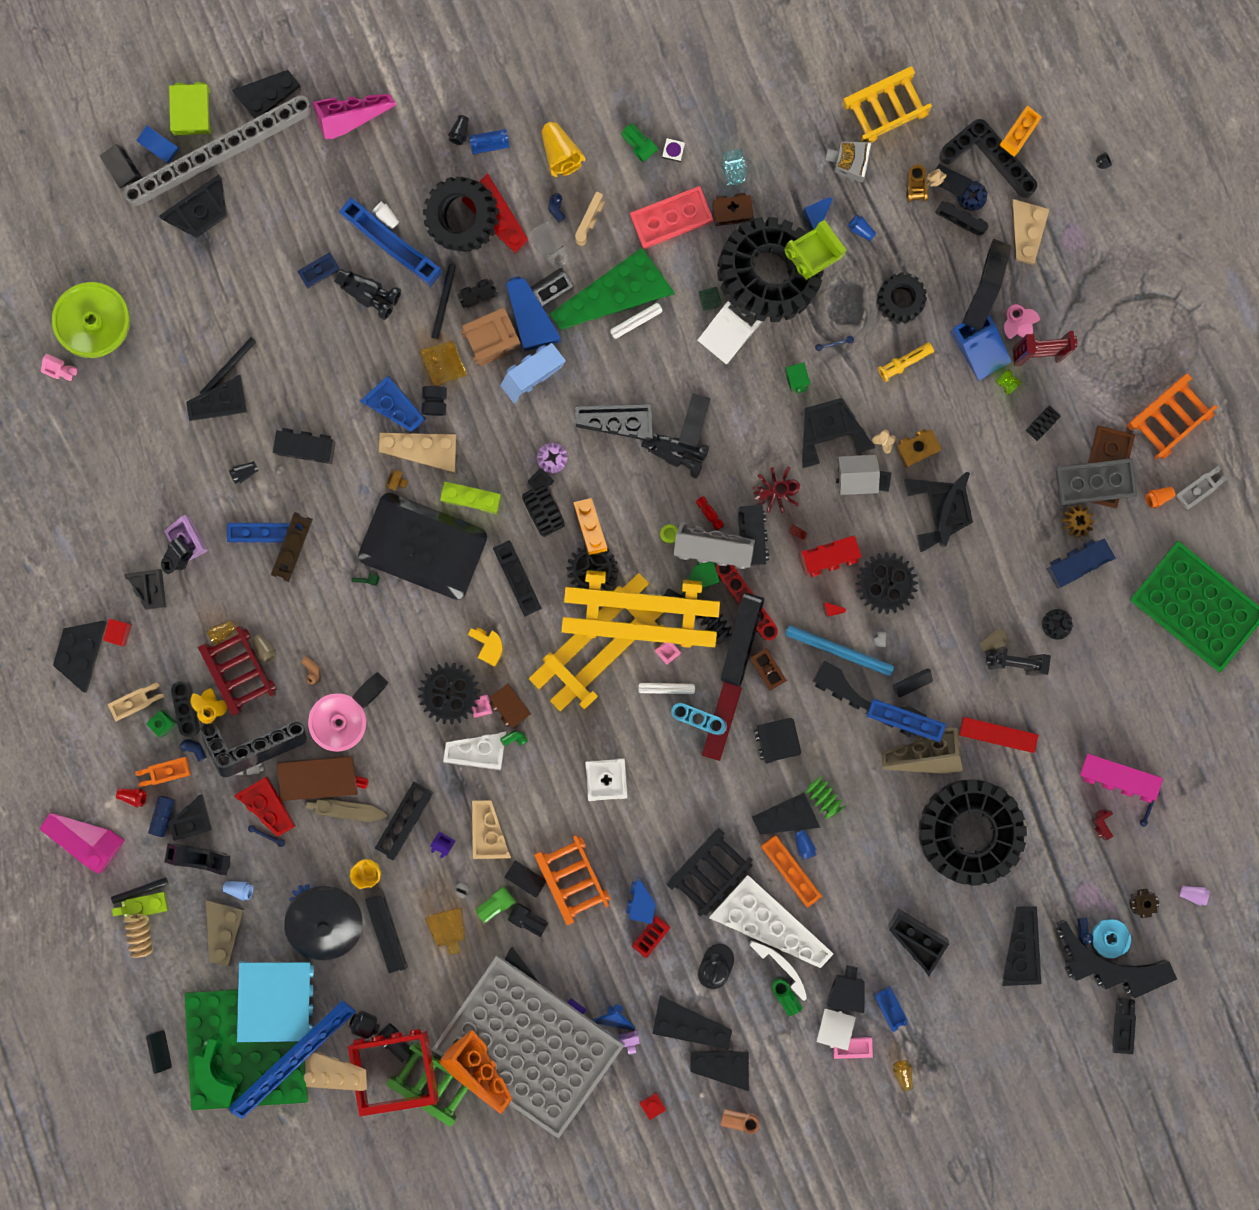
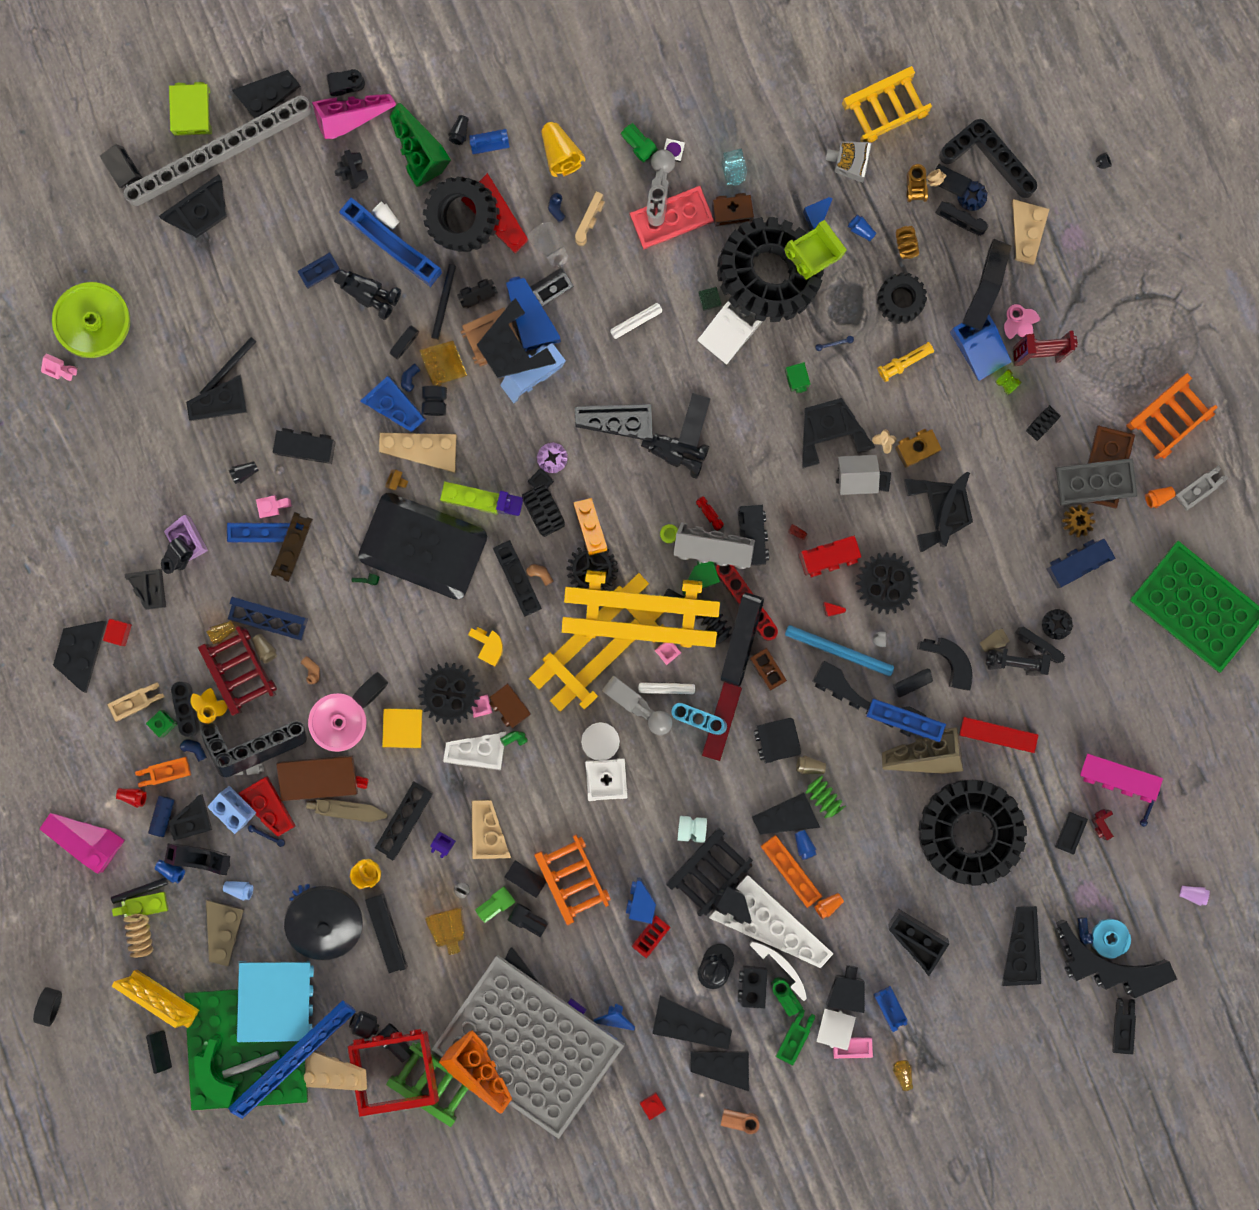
(47, 1006): none -> black tyre
(157, 144): blue slope -> none
(157, 999): none -> yellow fence
(171, 872): none -> blue cone
(231, 809): none -> light blue brick
(251, 1064): none -> light grey bar
(267, 611): none -> dark blue fence
(270, 506): none -> bright pink plate
(342, 82): none -> black piece
(348, 170): none -> black hips
(402, 728): none -> yellow tile
(404, 342): none -> black beam
(406, 379): none -> dark blue arm
(422, 151): none -> green wedge
(504, 350): none -> black wing
(509, 504): none -> dark purple slope
(540, 571): none -> medium nougat arm
(600, 741): none -> white tile
(620, 289): green wing -> none
(630, 1040): lavender tile -> none
(658, 722): none -> light grey beam
(663, 163): none -> light grey beam
(692, 829): none -> light aqua wheel
(733, 902): none -> black slope
(758, 987): none -> black brick
(780, 490): dark red animal -> none
(794, 1039): none -> green hinge
(808, 765): none -> dark tan cone
(829, 905): none -> orange cone
(907, 242): none -> pearl gold gear
(959, 662): none -> black arch
(1020, 130): light orange plate -> none
(1040, 645): none -> black hinge
(1071, 833): none -> black tile
(1137, 903): dark brown brick -> none

